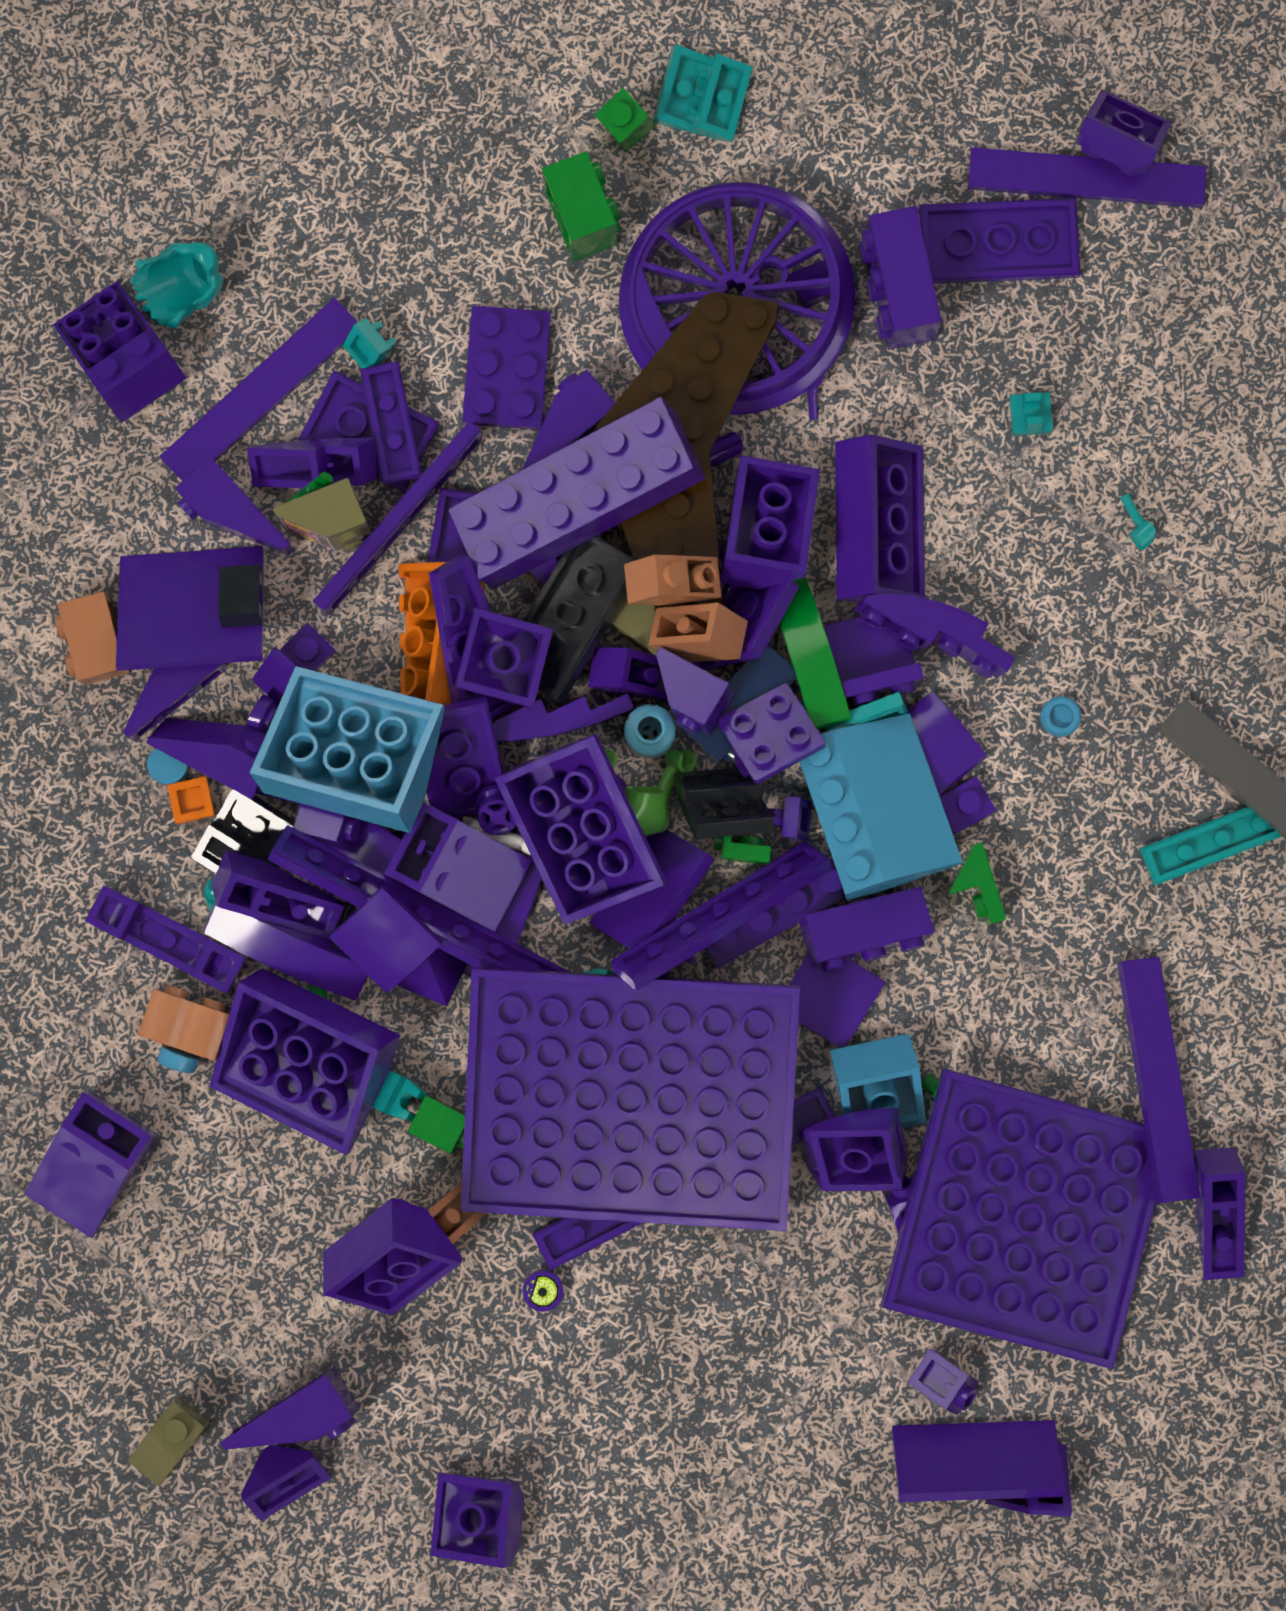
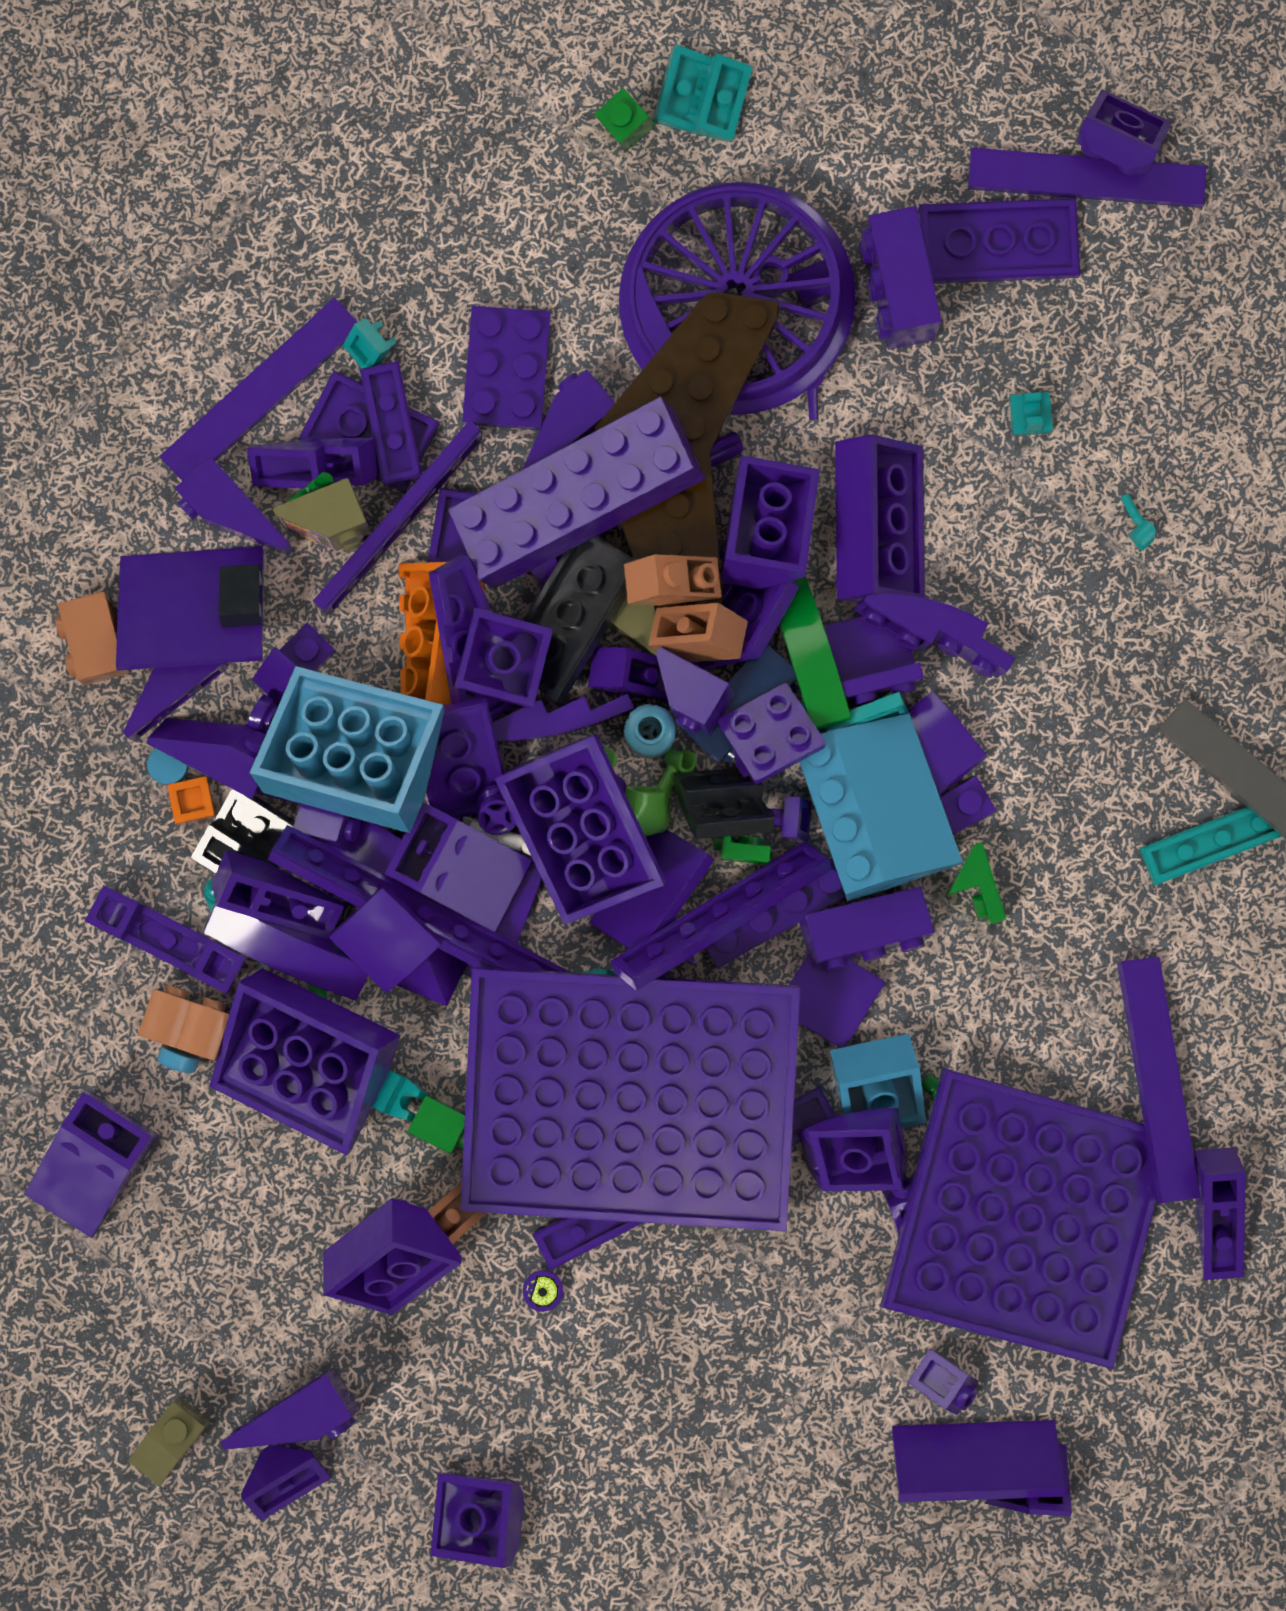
(119, 351): dark purple slope -> none
(177, 282): teal hair -> none
(580, 205): green brick -> none
(1060, 716): dark azure tile -> none

